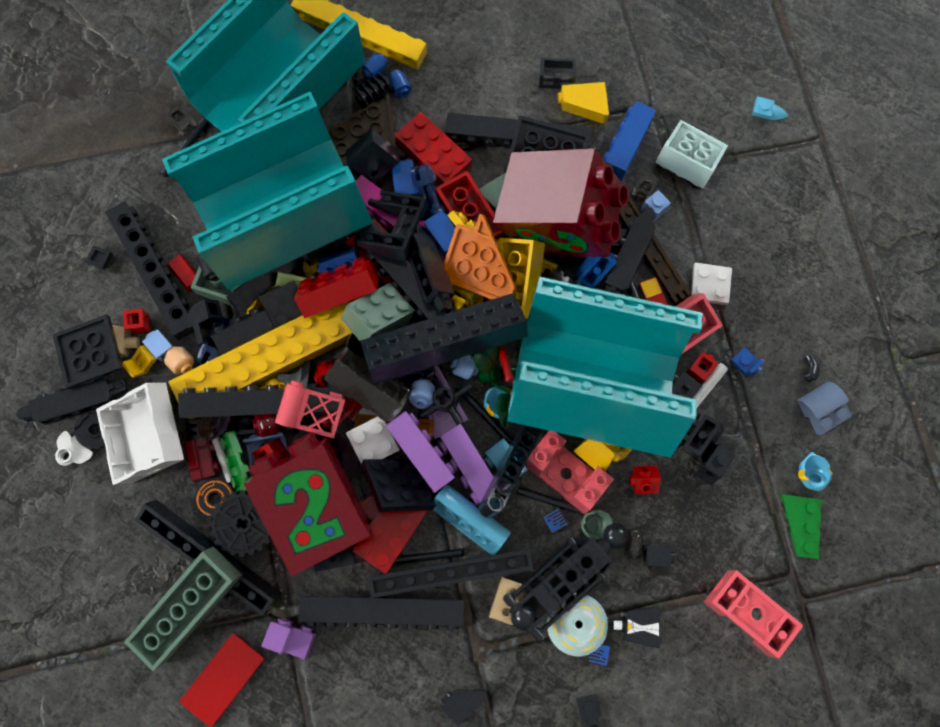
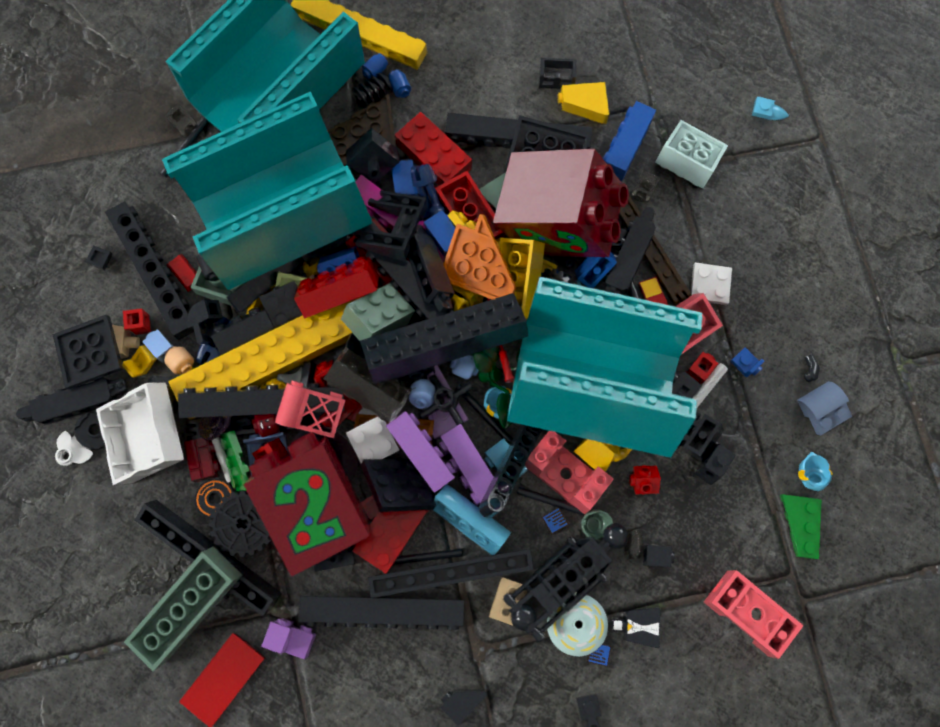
(658, 203): light blue brick -> none

